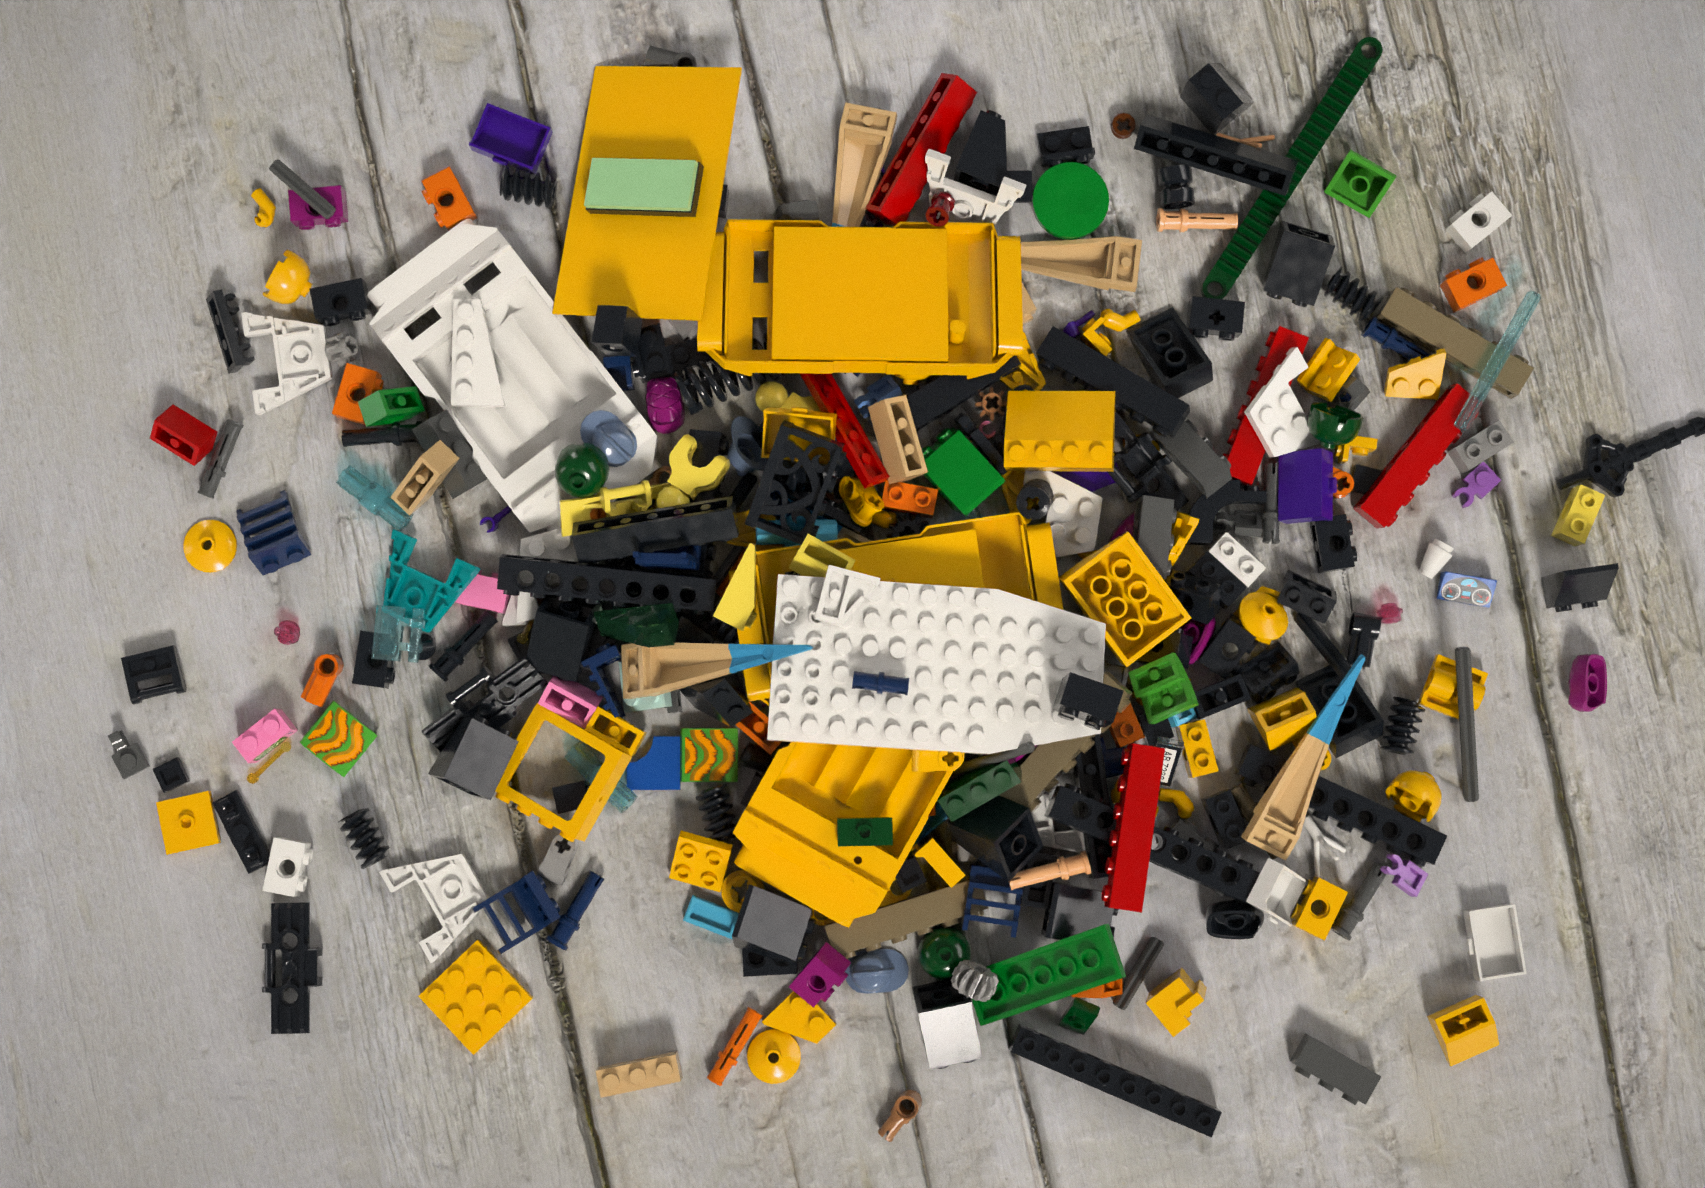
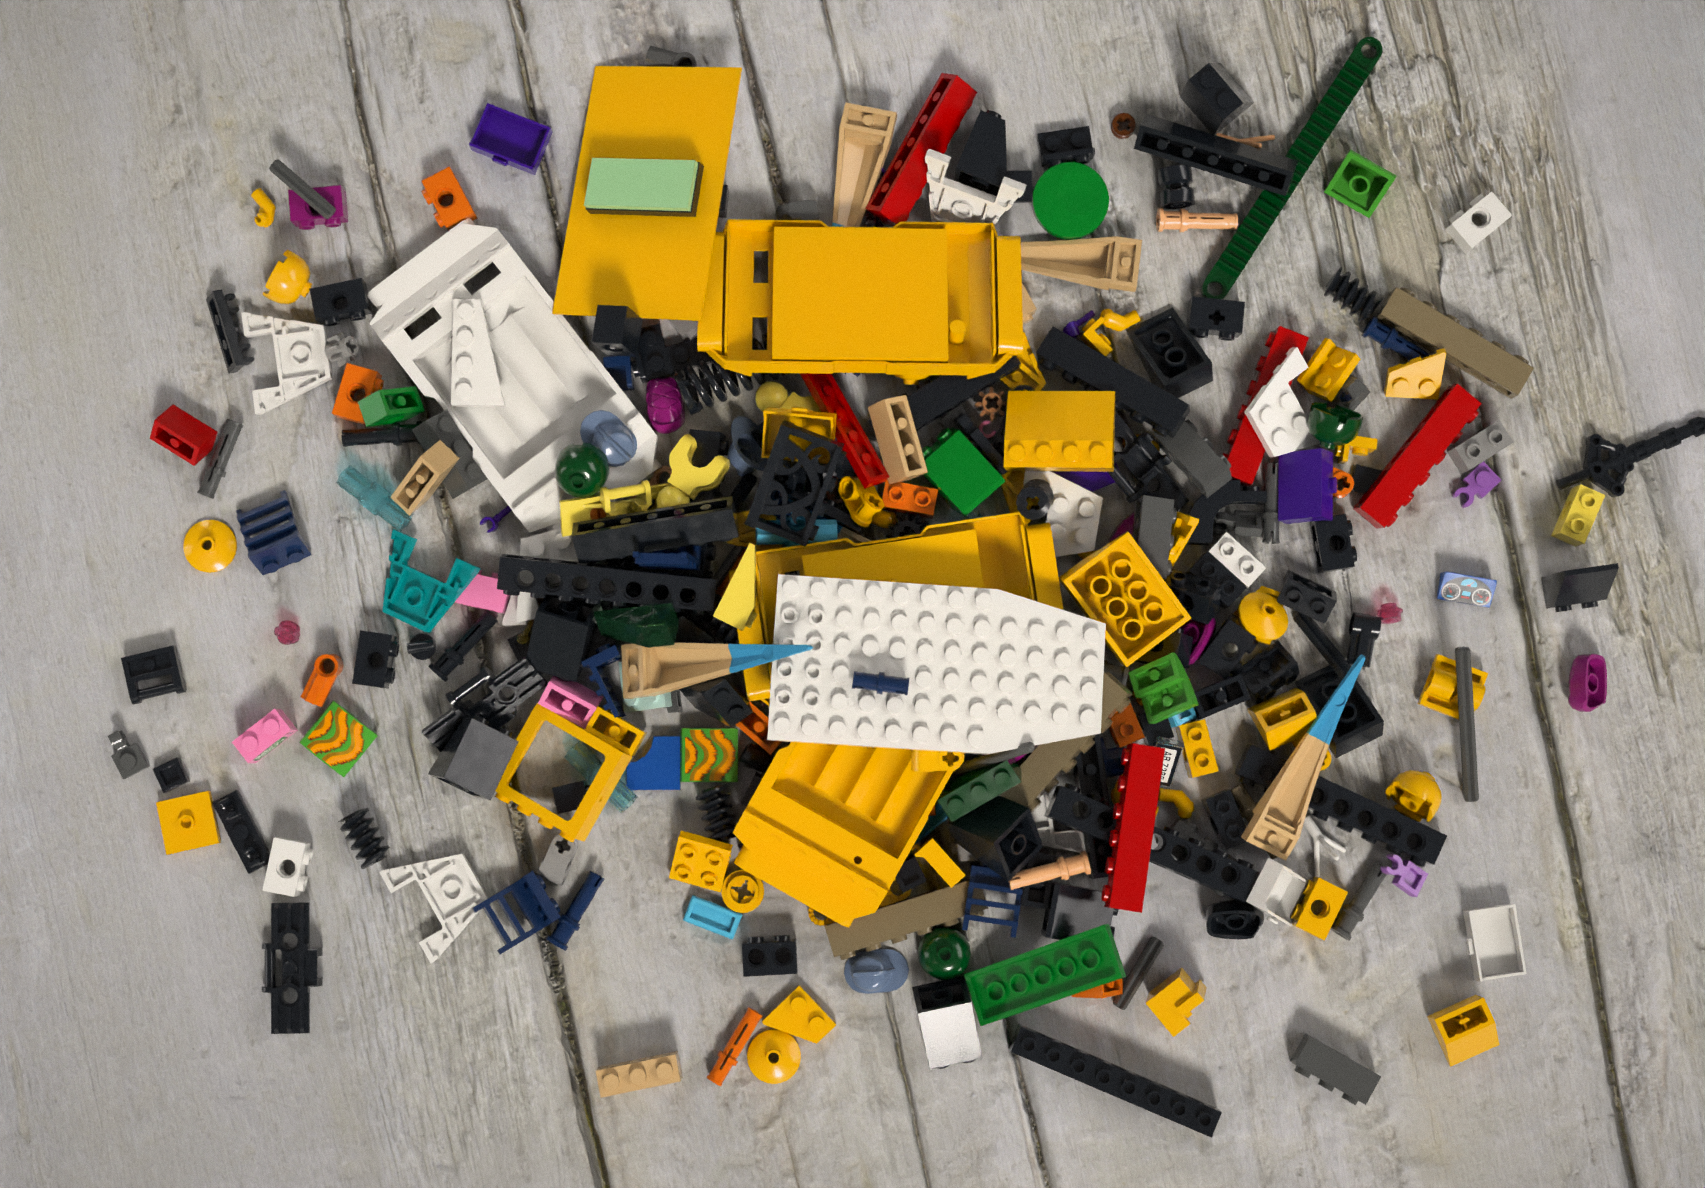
(254, 777): clear yellow hinge -> none
(389, 634): clear light blue plate -> none
(475, 997): yellow plate -> none
(528, 188): black piece -> none
(773, 926): slope -> none
(816, 556): light yellow piece -> none
(820, 974): magenta brick -> none
(843, 594): white wing -> none
(865, 831): dark green plate -> none
(880, 390): medium blue plate -> none
(900, 1115): medium nougat pin -> none
(935, 208): dark red bush -> none
(974, 980): light grey gear -> none
(1079, 1016): dark green plate -> none
(1087, 701): black brick -> none
(1298, 264): black slope -> none
(1402, 727): black piece -> none
(1435, 558): white cone -> none
(1488, 281): orange brick -> none
(1497, 361): clear light blue axle -> none

